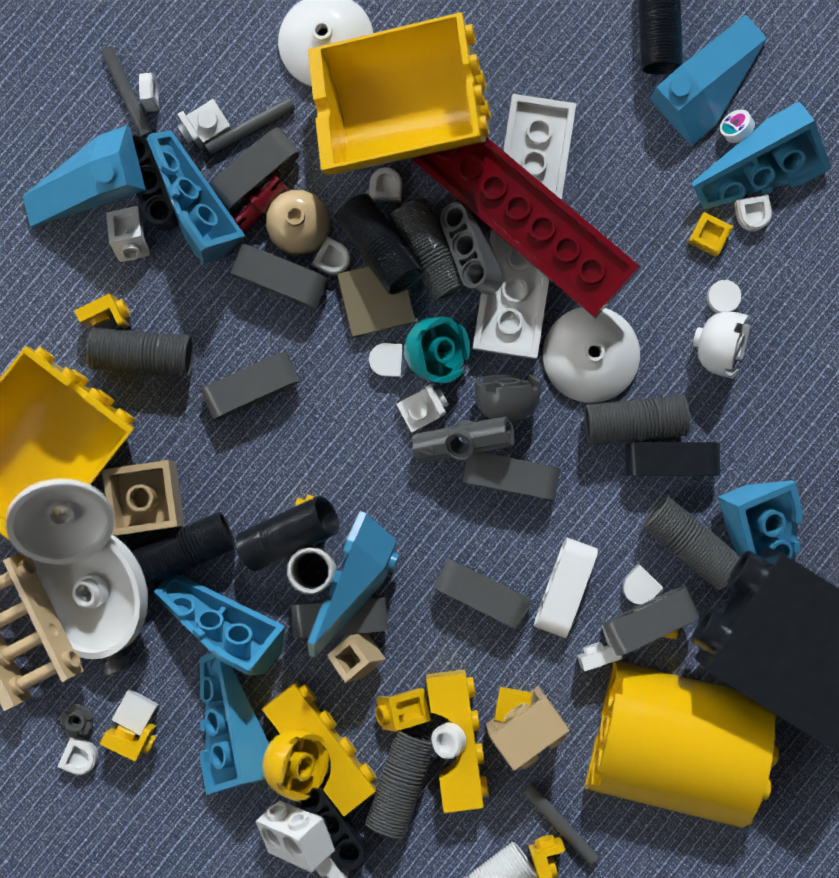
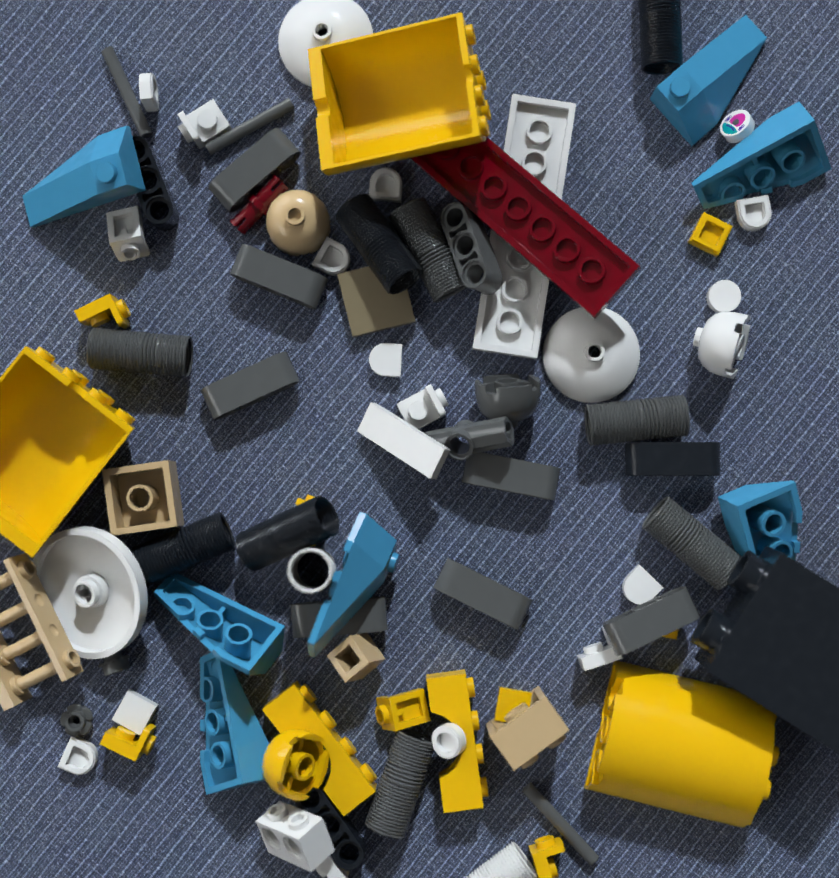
(60, 521): white dish -> none
(197, 207): dark azure wedge -> none
(403, 440): none -> white tile
(437, 349): teal cylinder -> none
(565, 587): white beam -> none

